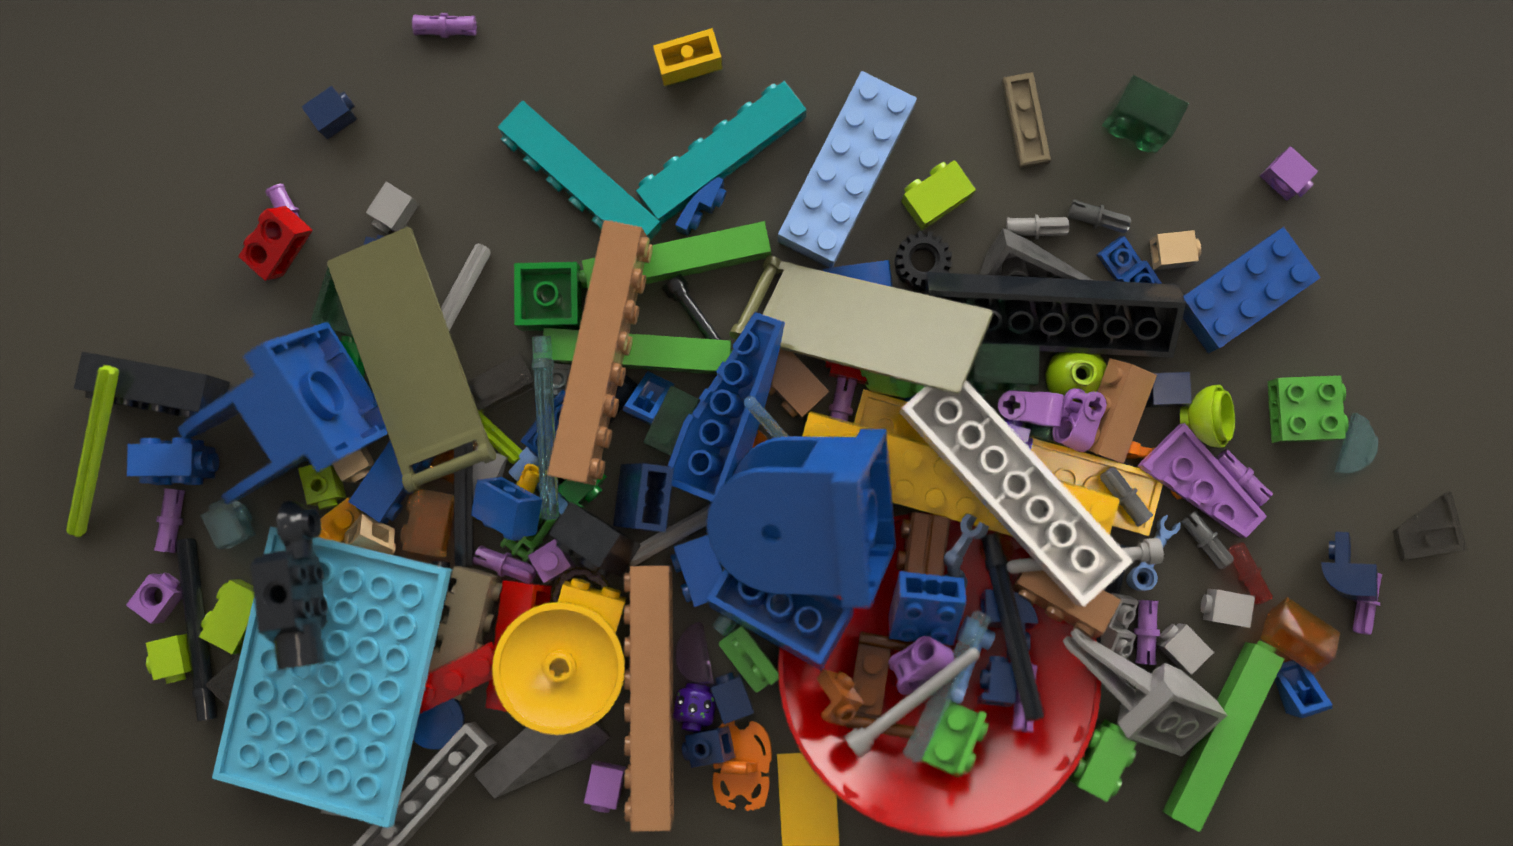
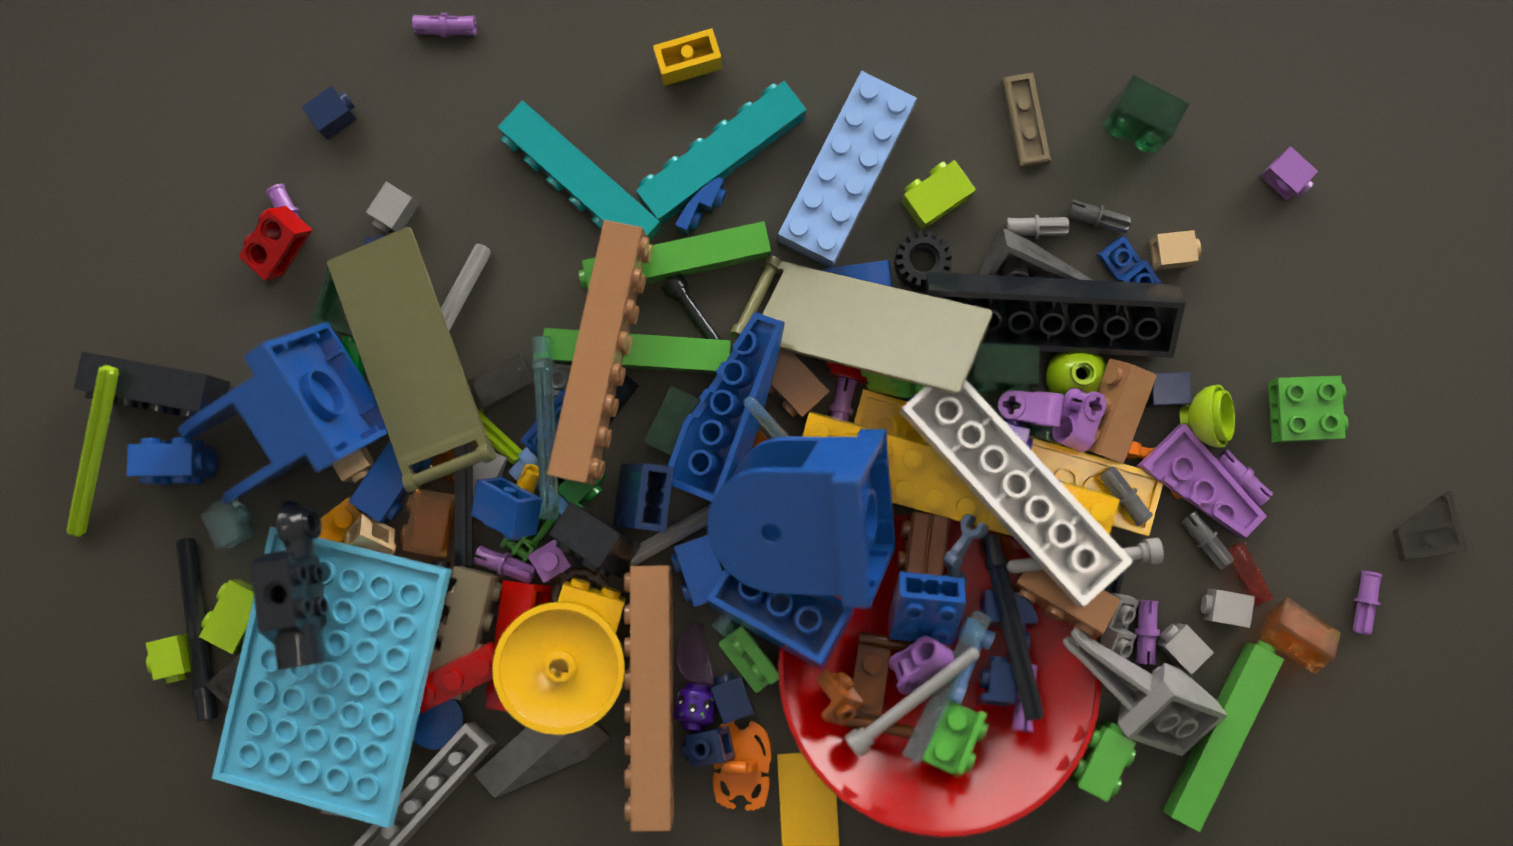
(145, 604): medium lavender brick -> none
(169, 520): medium lavender pin -> none
(321, 487): lime brick -> none
(547, 296): green brick -> none
(604, 786): medium lavender brick -> none
(647, 398): blue slope -> none
(1146, 572): medium blue brick -> none
(1247, 290): blue brick -> none
(1300, 691): blue slope -> none
(1349, 579): dark blue brick -> none
(1358, 446): clear light blue tile -> none

